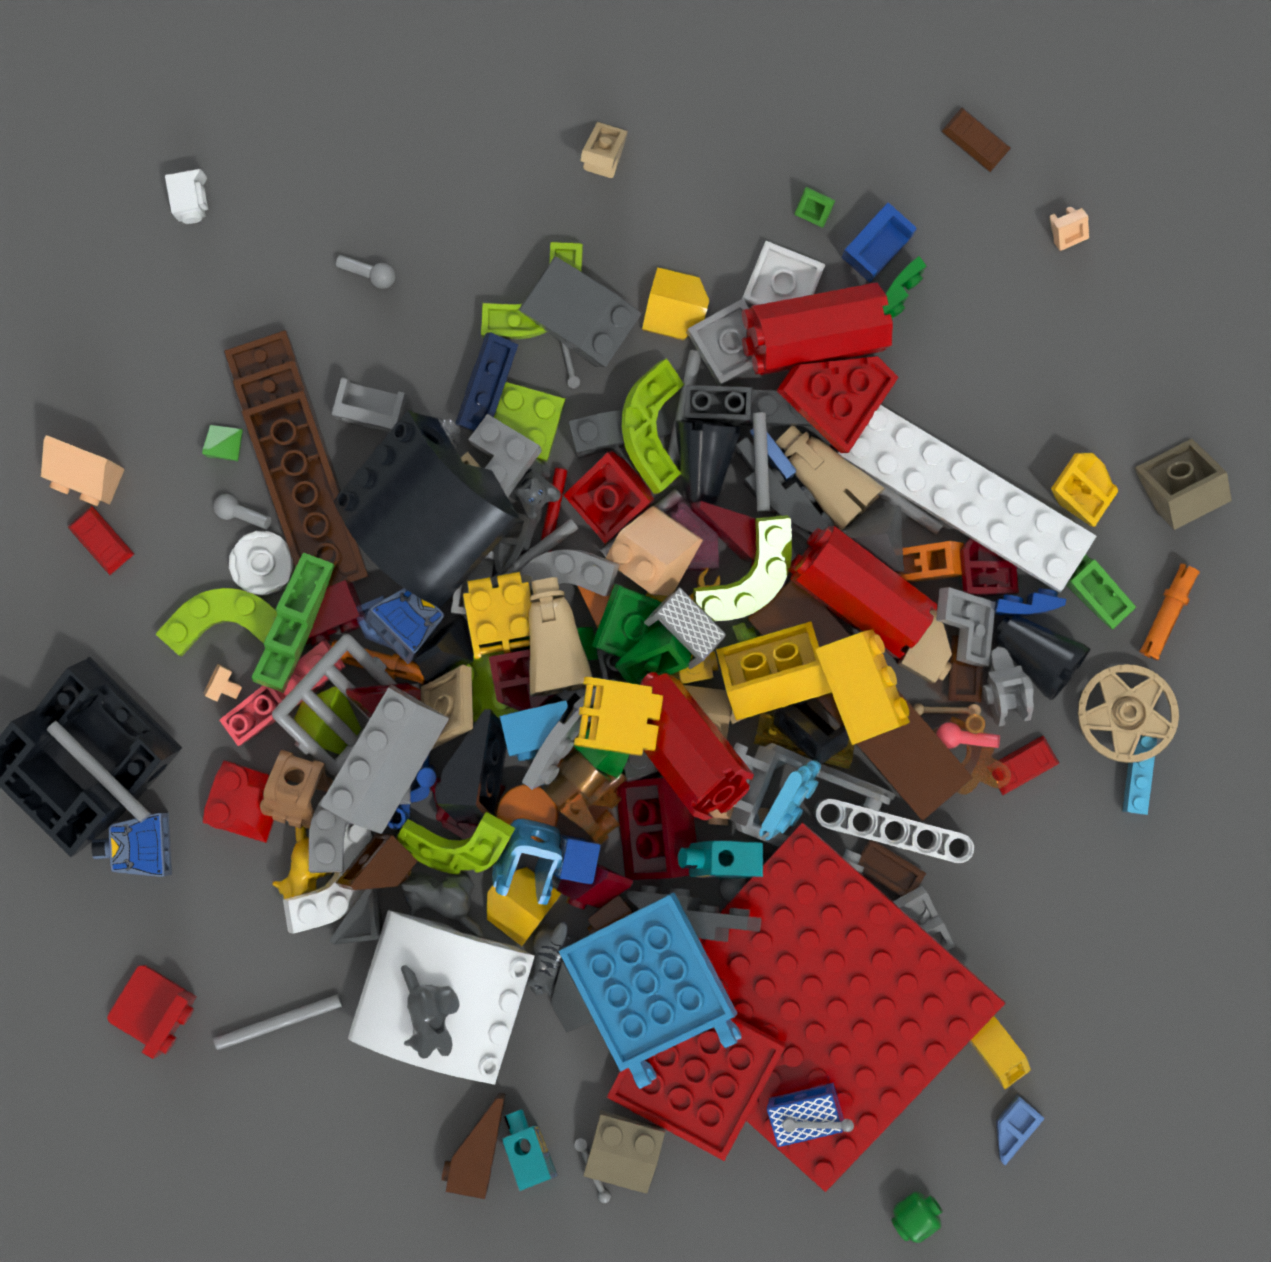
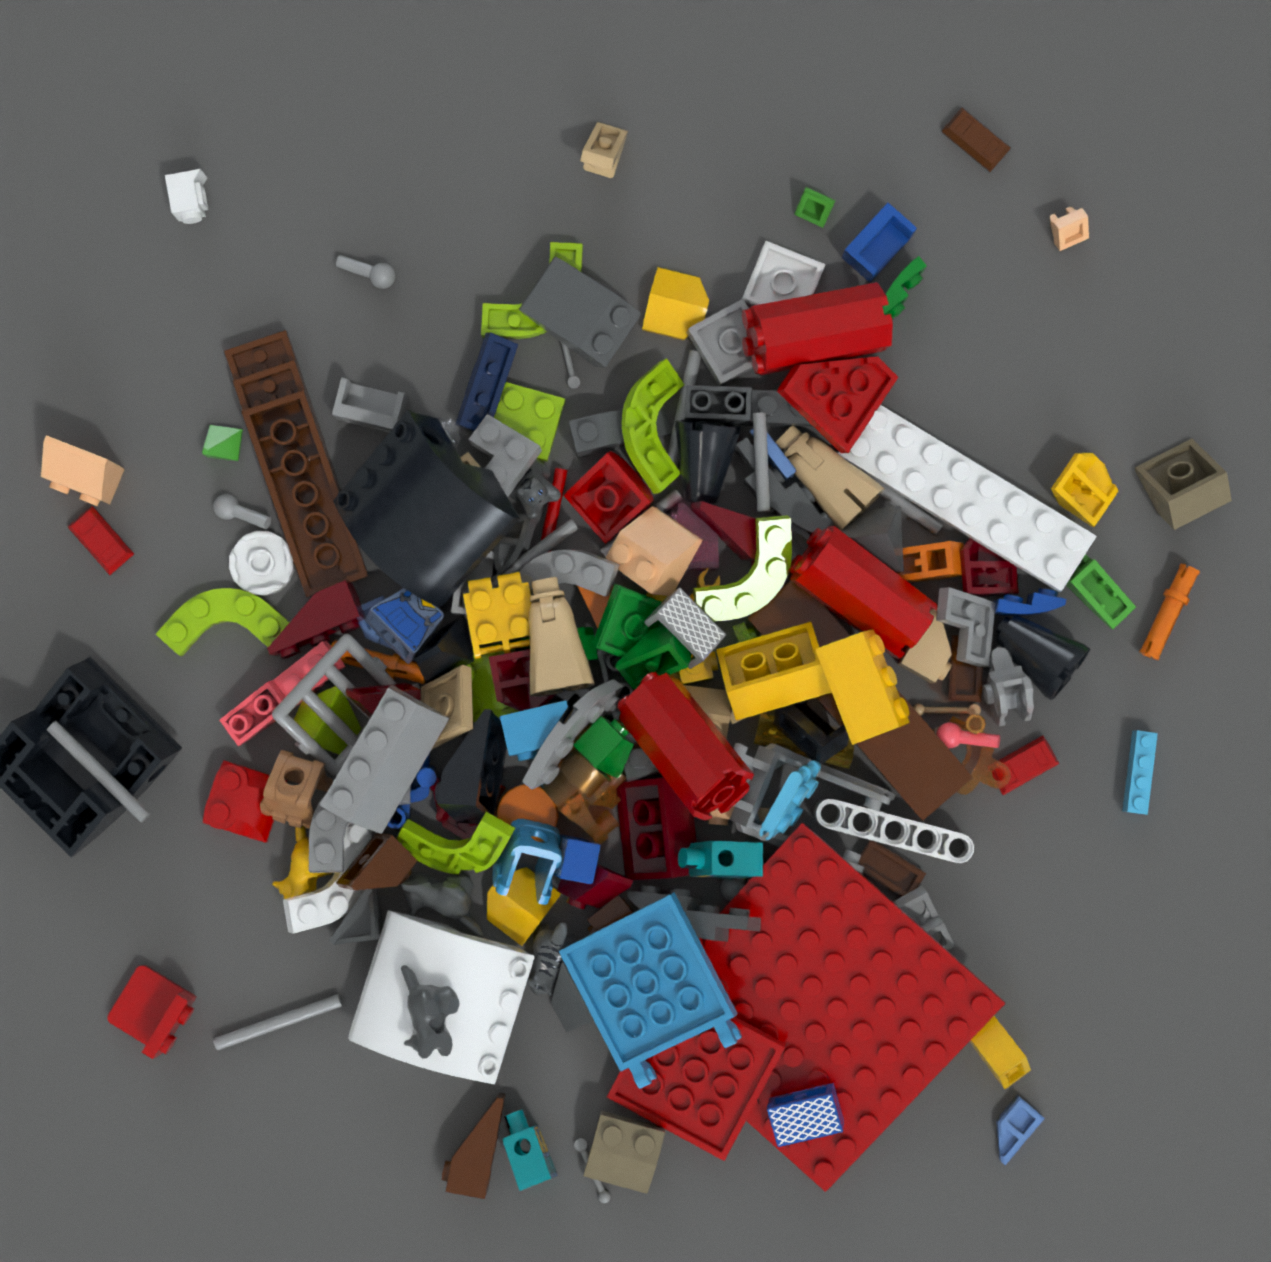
(137, 846): torso -> none
(220, 684): light nougat tile -> none
(293, 622): bright green slope -> none
(619, 717): yellow plate -> none
(790, 1125): light grey hinge -> none
(917, 1217): green head -> none
(1128, 713): tan wheel -> none

